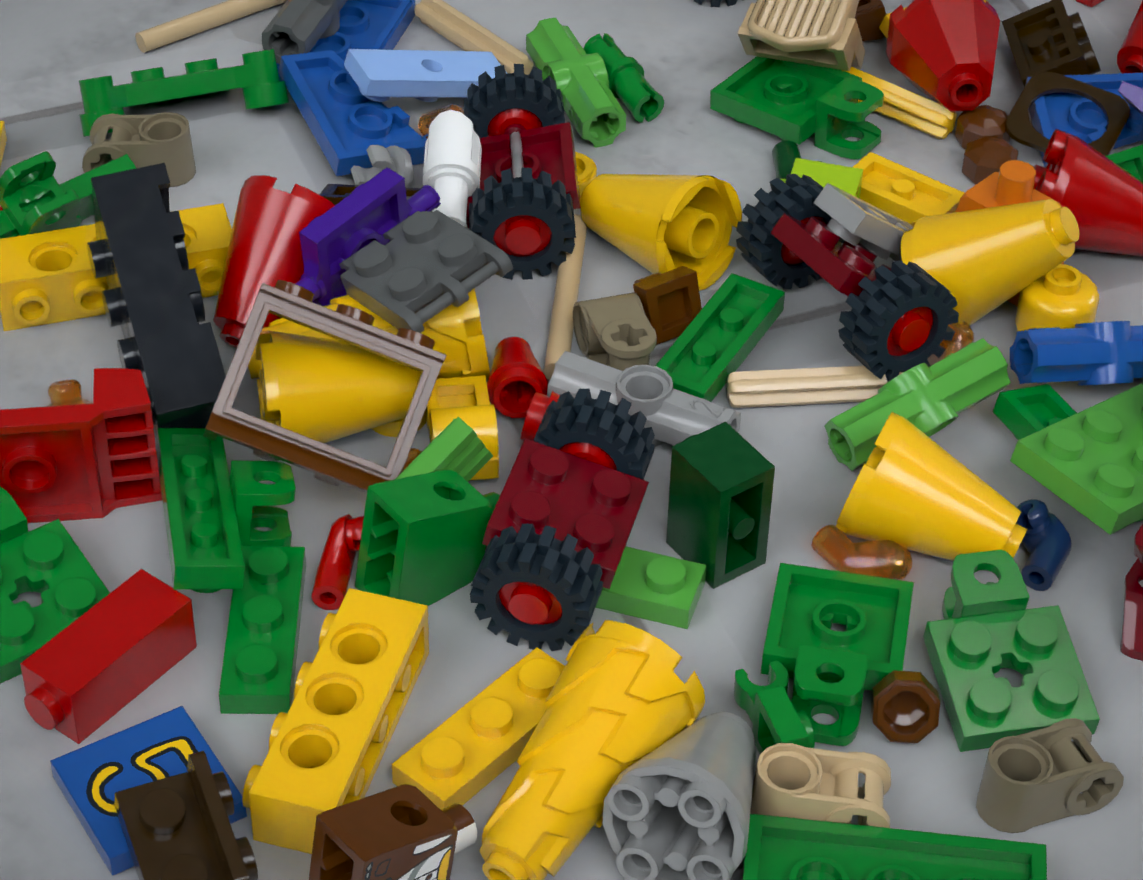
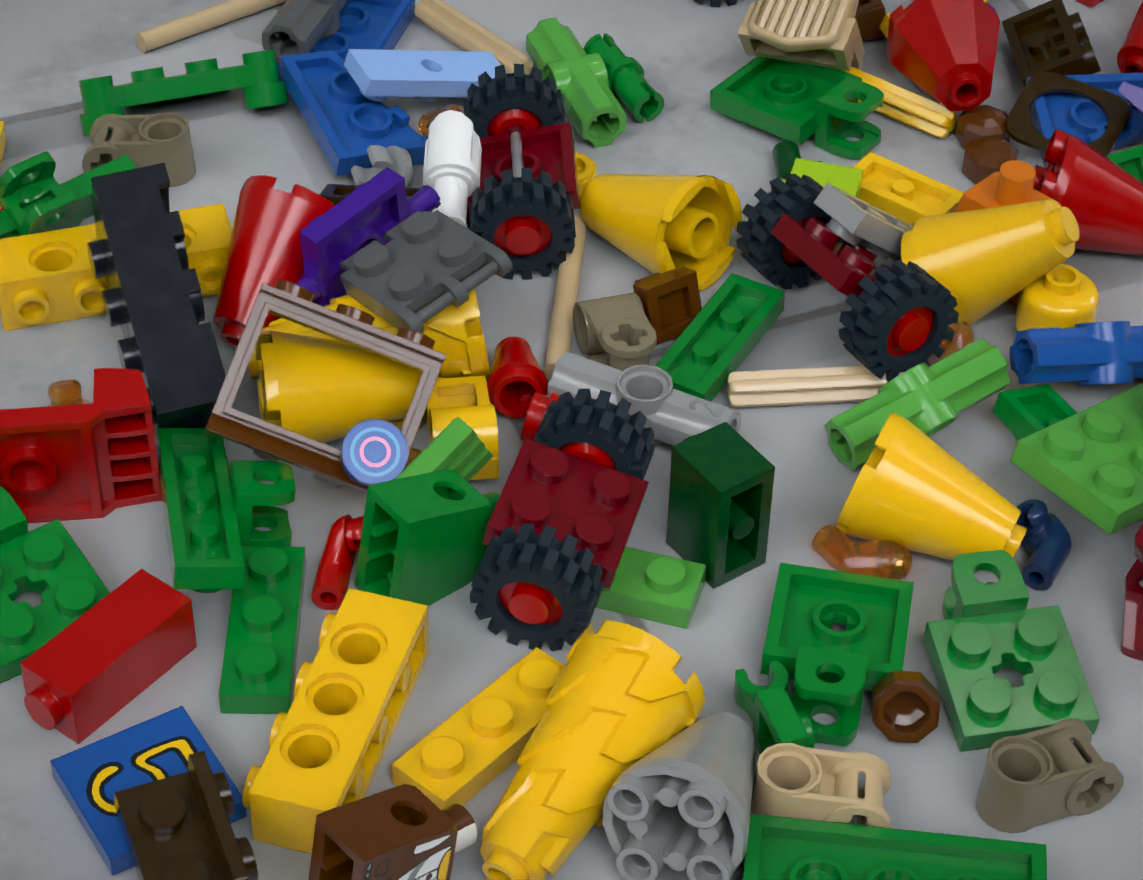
(374, 452): none -> tile

